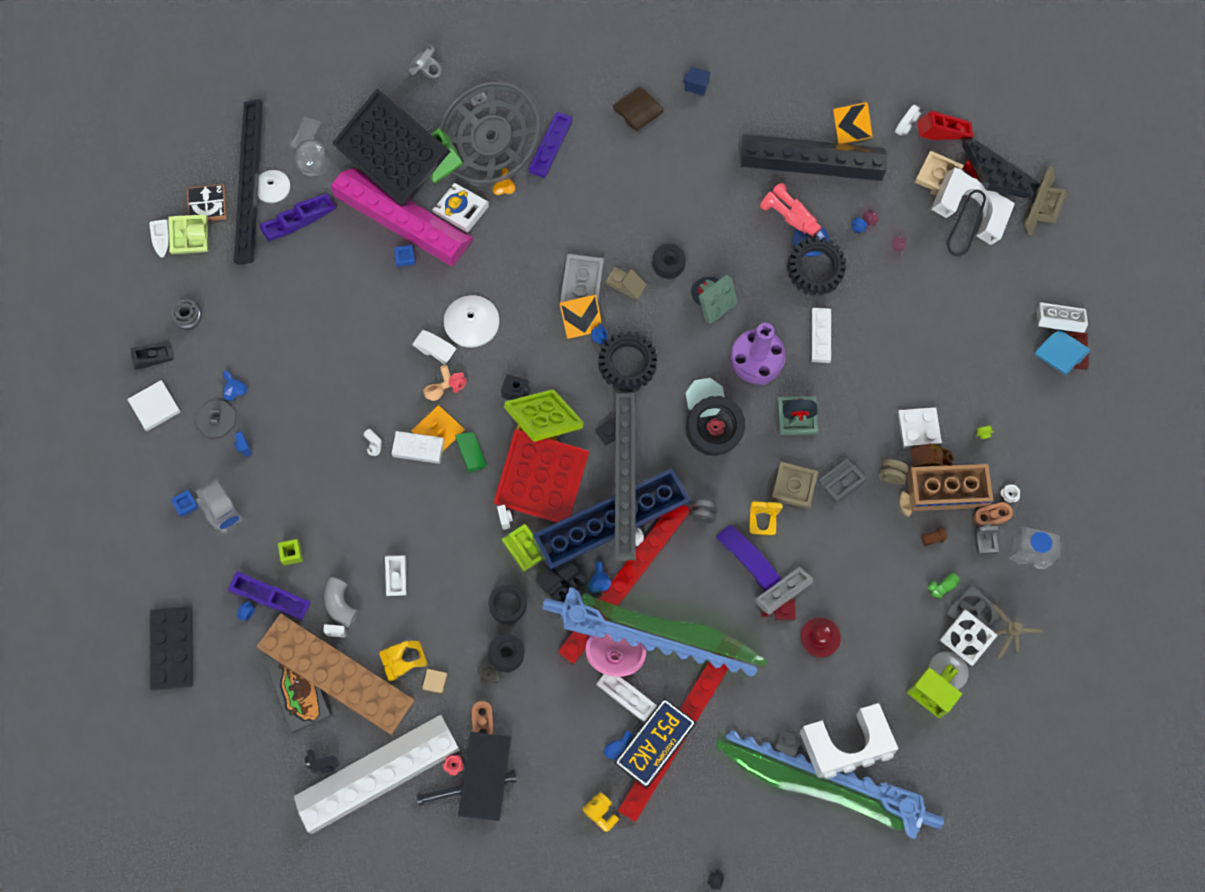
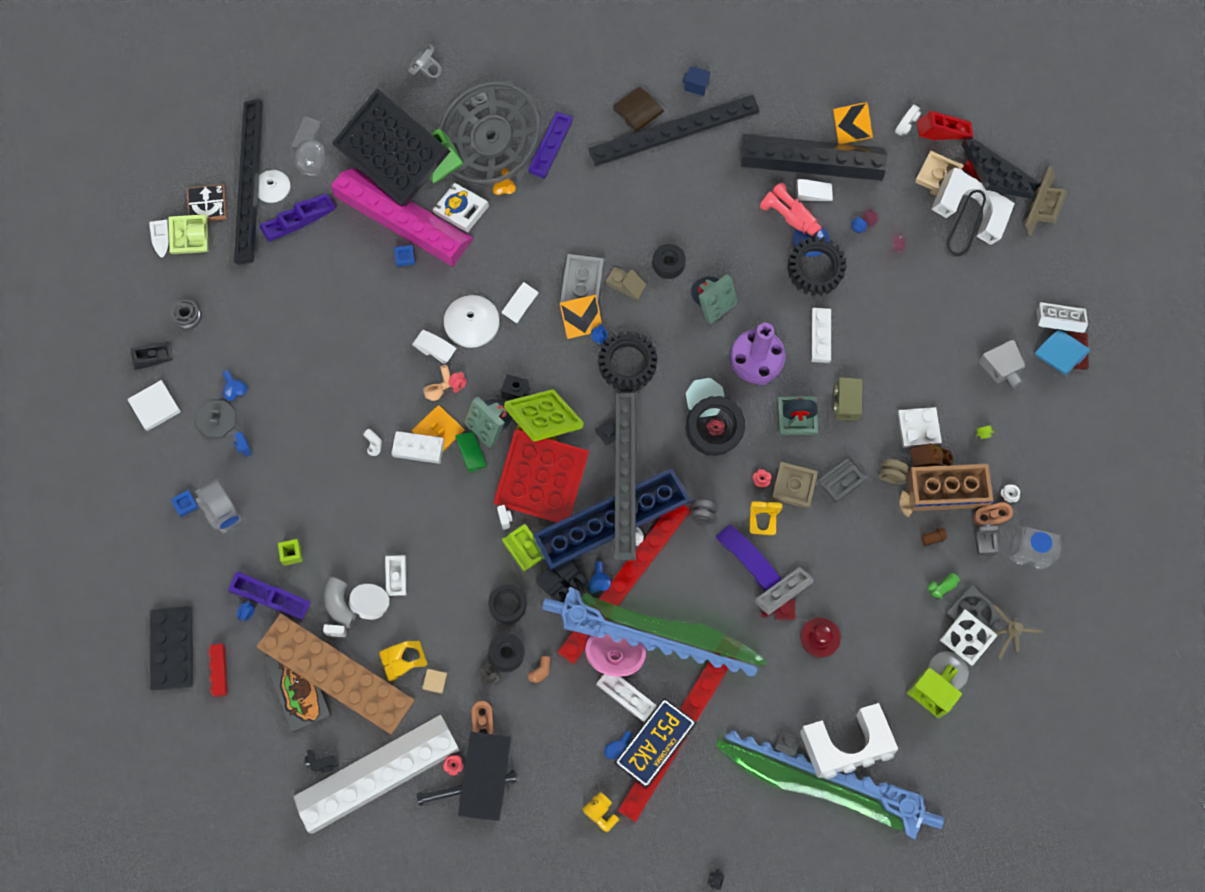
(218, 670): none -> red piece
(369, 601): none -> white tile
(487, 419): none -> sand green plate
(520, 302): none -> white slope
(541, 672): none -> nougat arm
(673, 130): none -> black plate
(762, 483): none -> coral plate
(813, 190): none -> white slope
(848, 399): none -> olive brick
(1004, 363): none -> light grey torso

